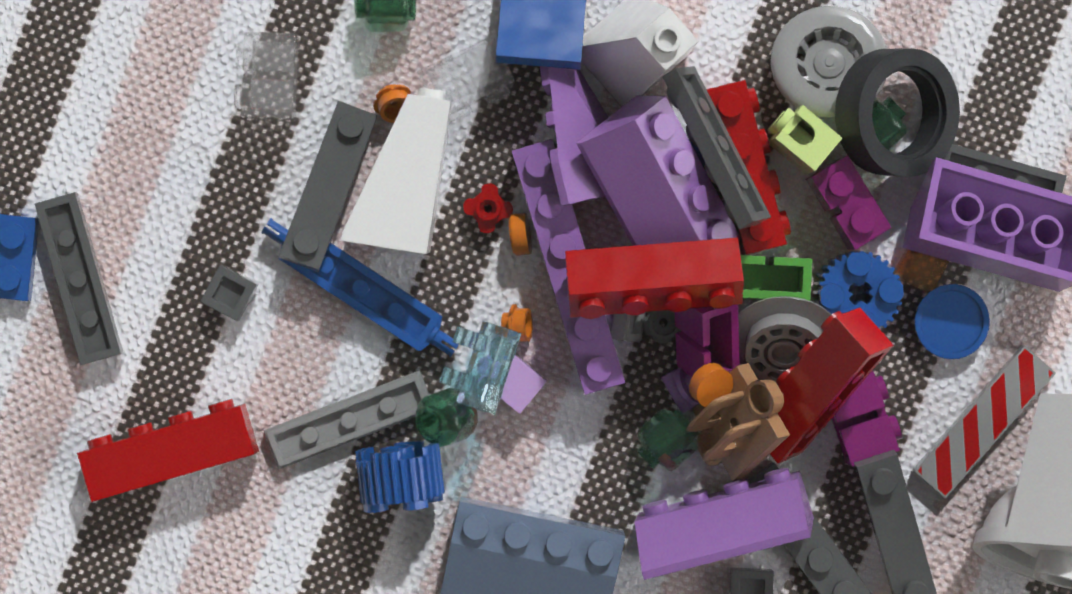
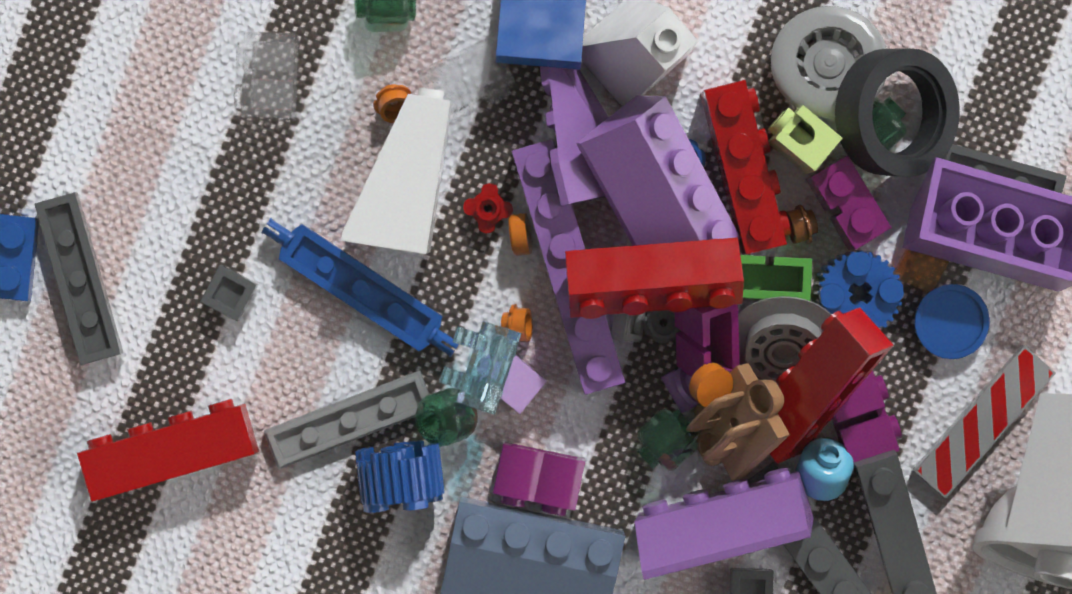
(328, 186): dark grey plate -> none
(539, 477): none -> magenta brick
(710, 135): dark grey plate -> none
(802, 224): none -> dark orange plate
(825, 469): none -> medium azure head

